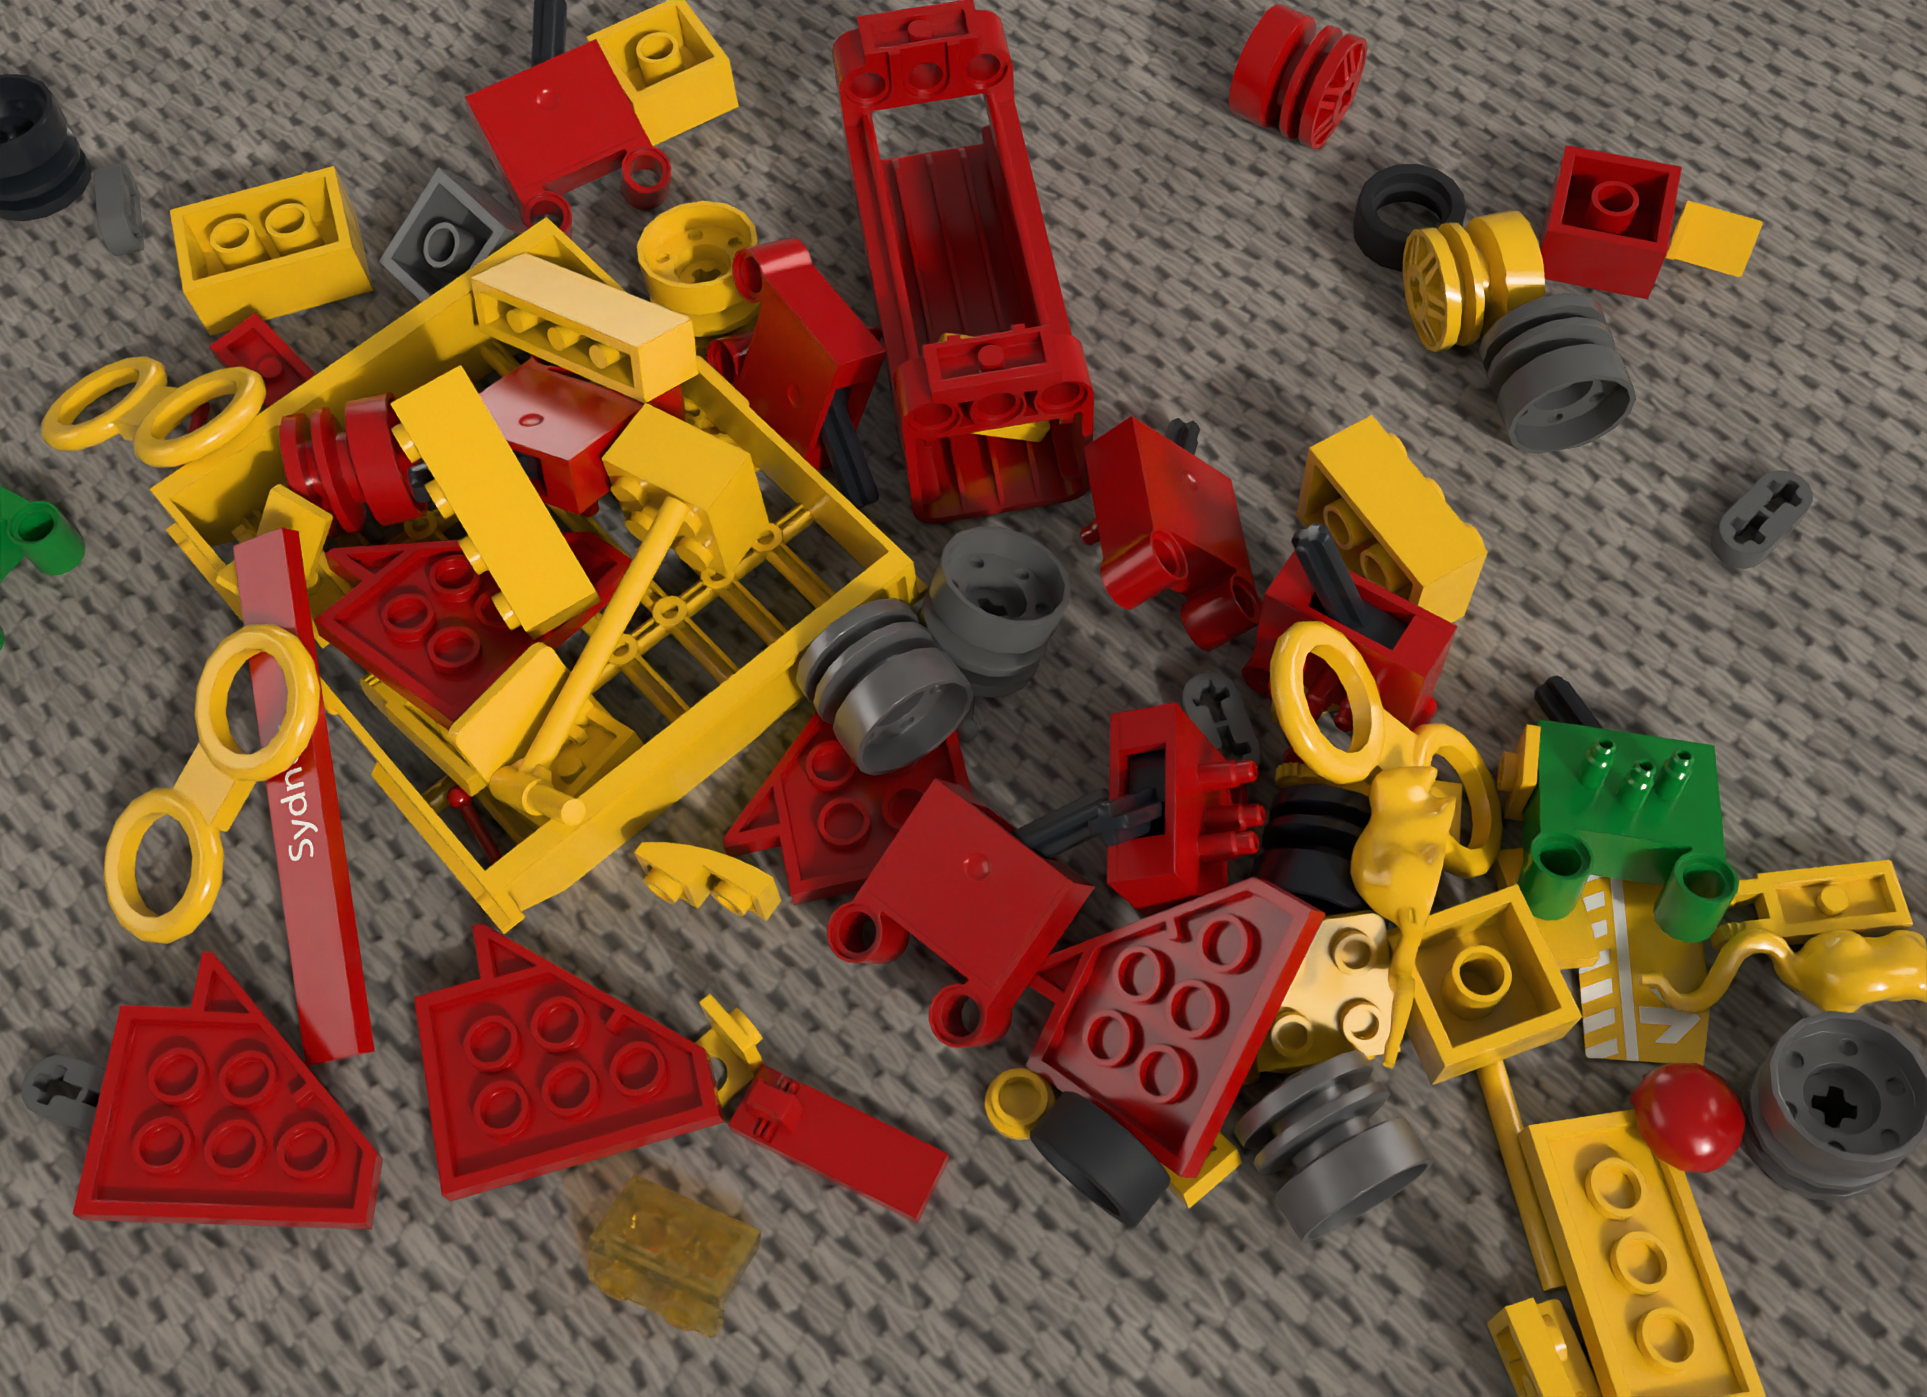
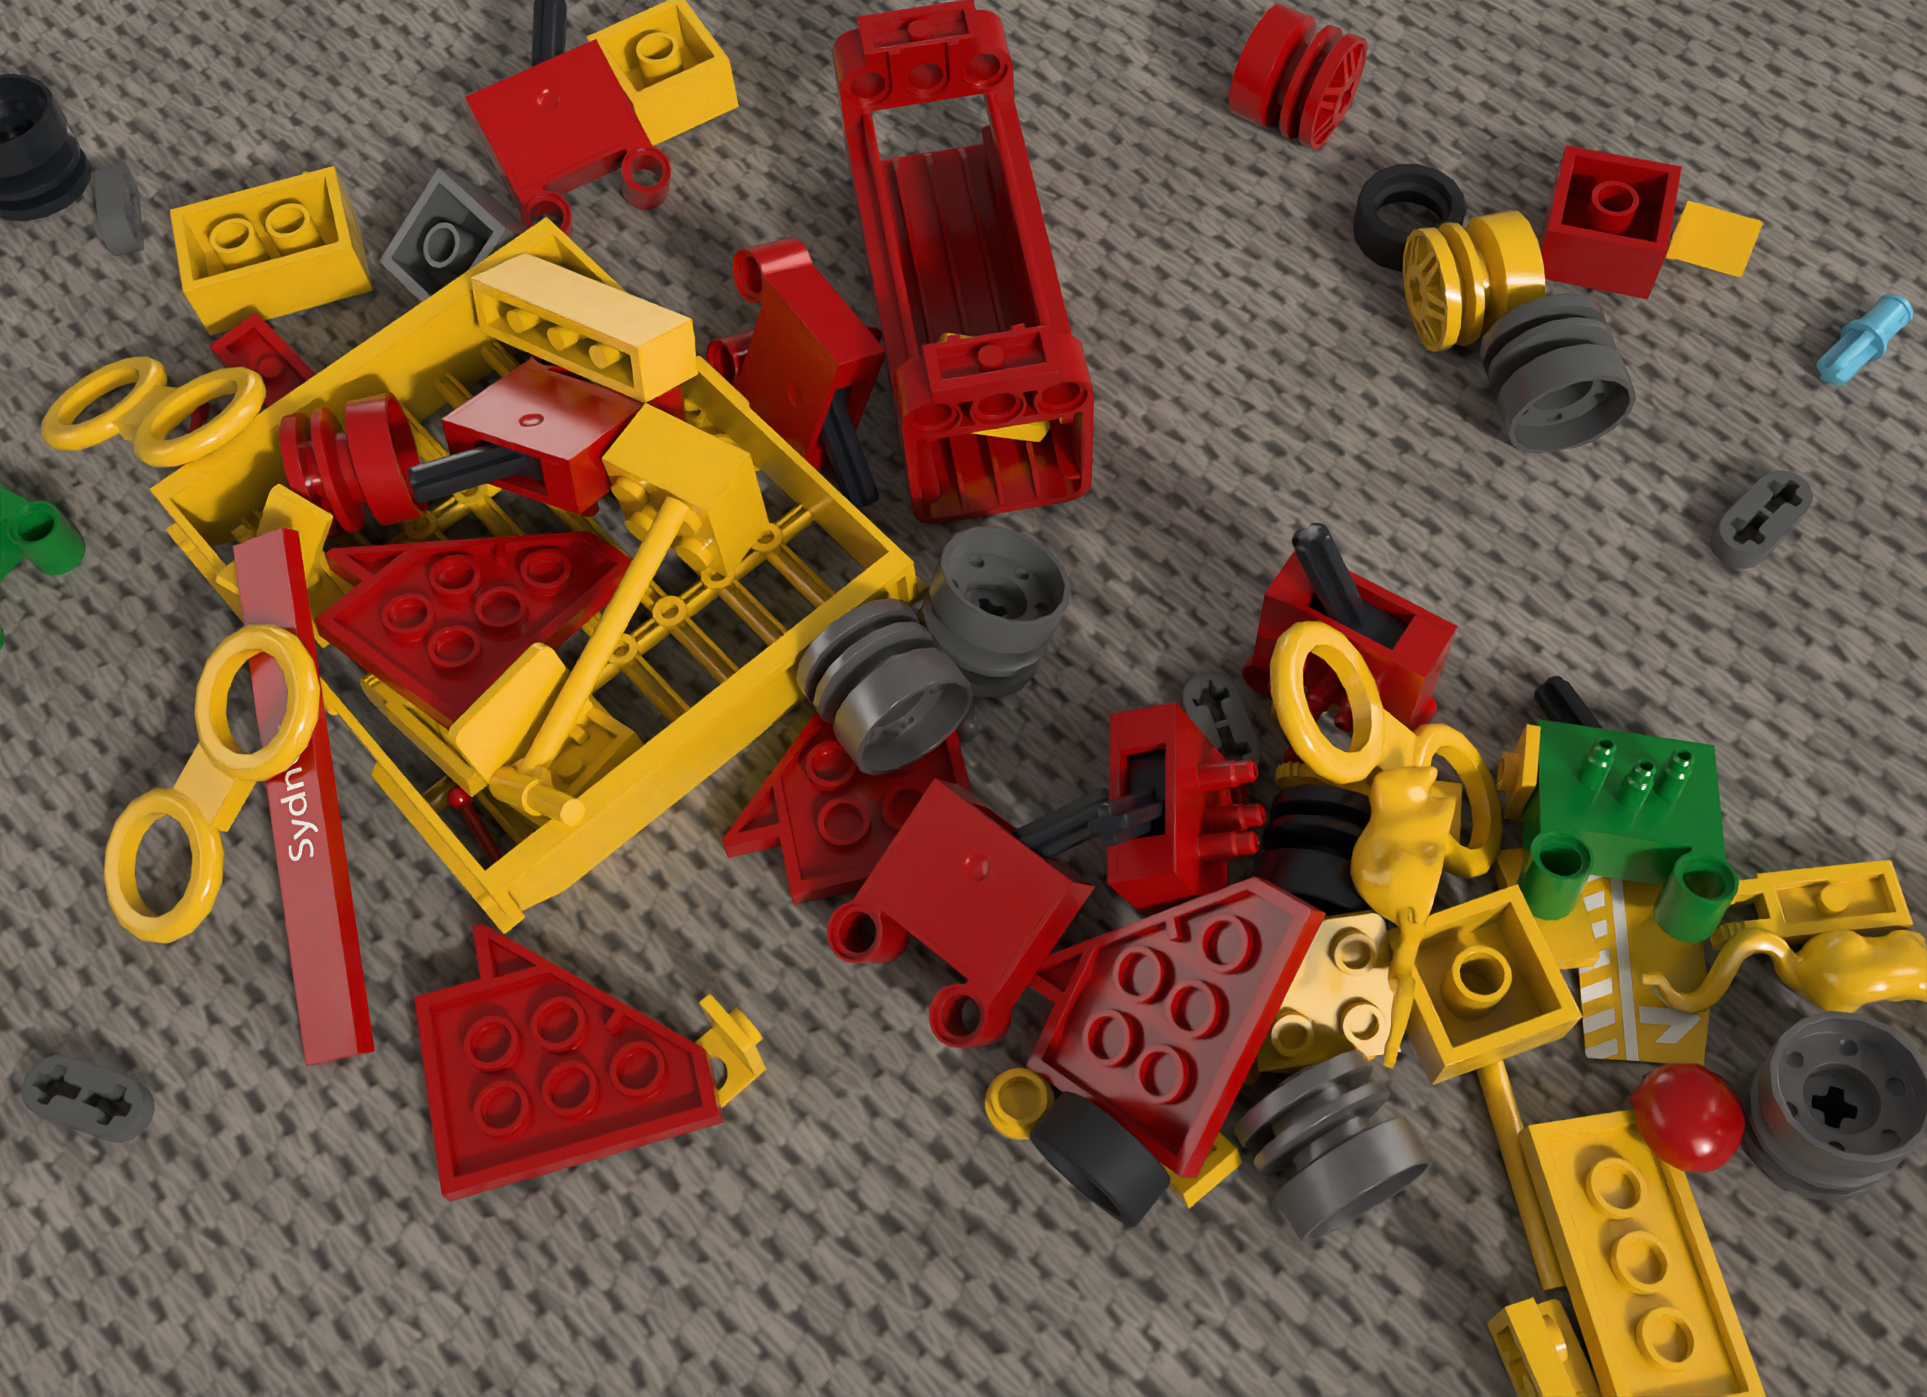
(220, 1123): red wing -> none
(495, 503): yellow brick -> none
(670, 1255): clear yellow bracket -> none
(689, 267): yellow wheel -> none
(693, 872): yellow slope -> none
(839, 1143): red hinge -> none
(1171, 526): red piece -> none
(1391, 519): yellow brick -> none
(1864, 339): none -> medium azure axle

